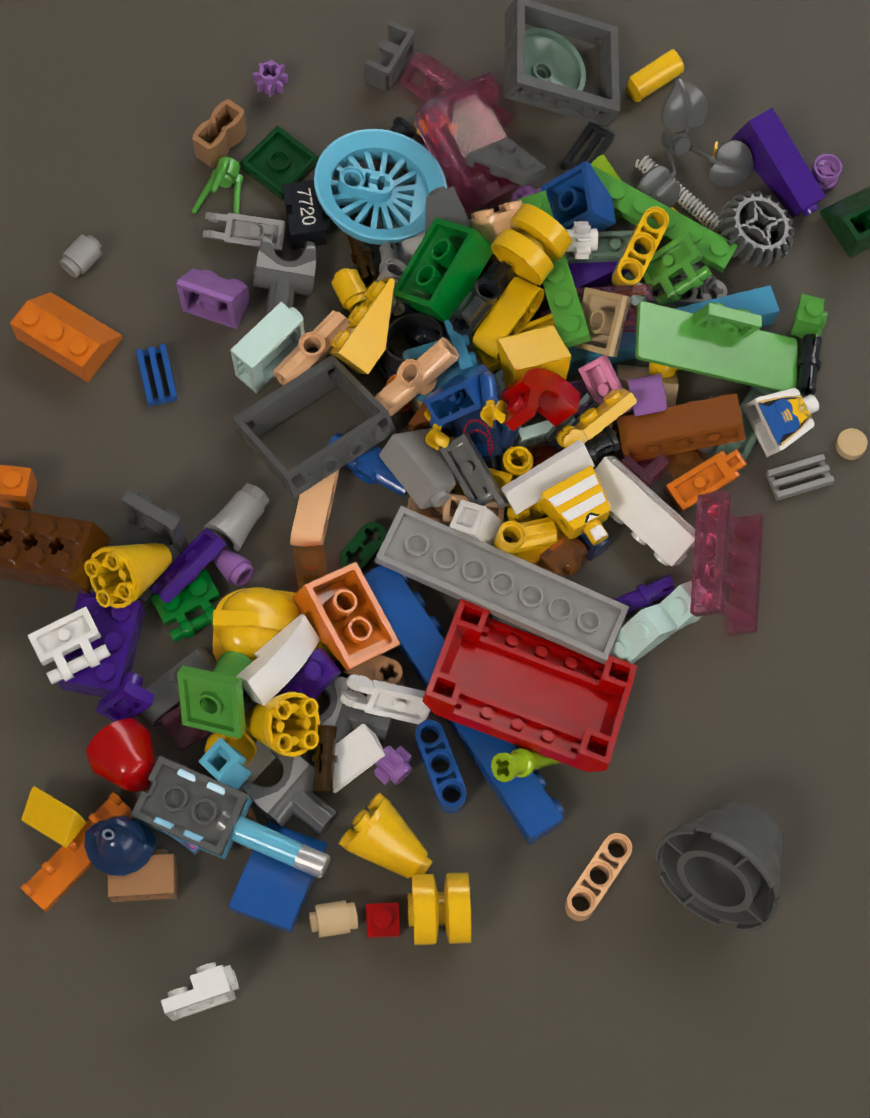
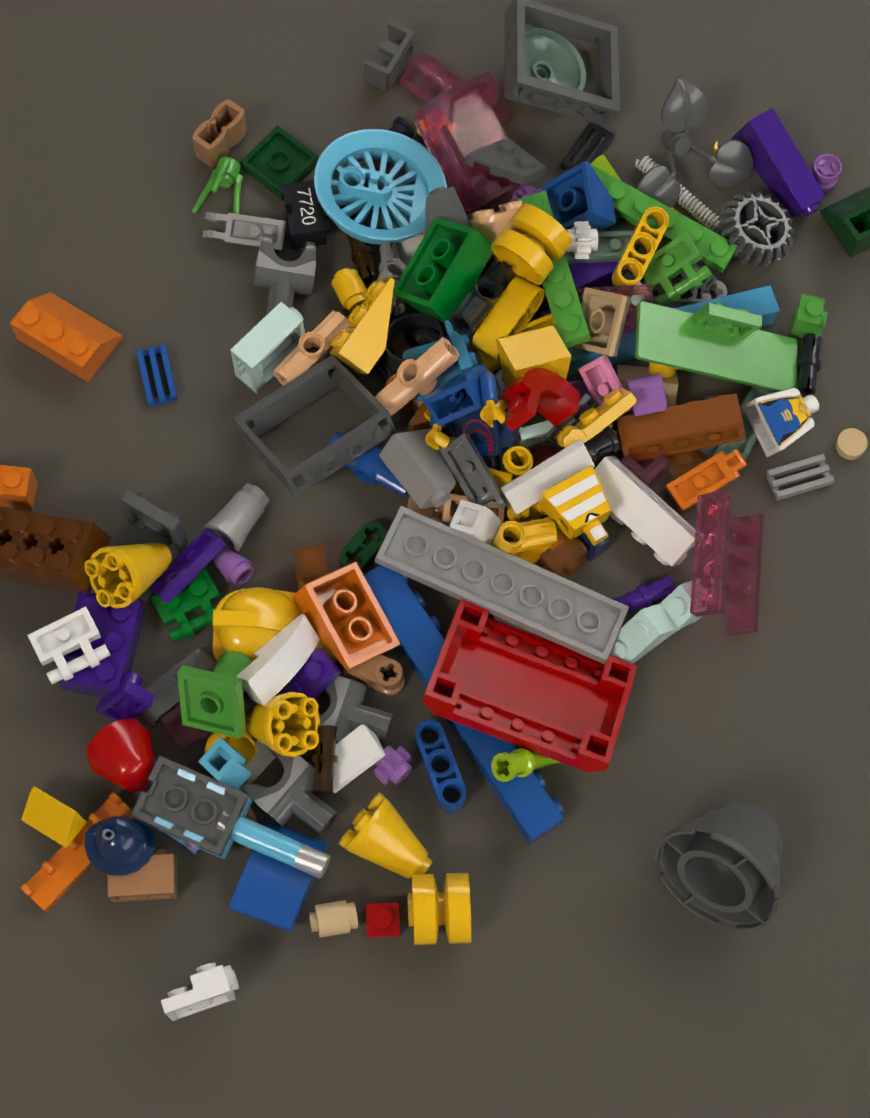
(81, 255): light grey brick -> none
(213, 297): medium lavender slope -> none
(270, 78): medium lavender gear -> none
(314, 513): light nougat beam -> none
(385, 699): white hinge -> none
(604, 862): light nougat beam -> none
(654, 76): yellow brick -> none

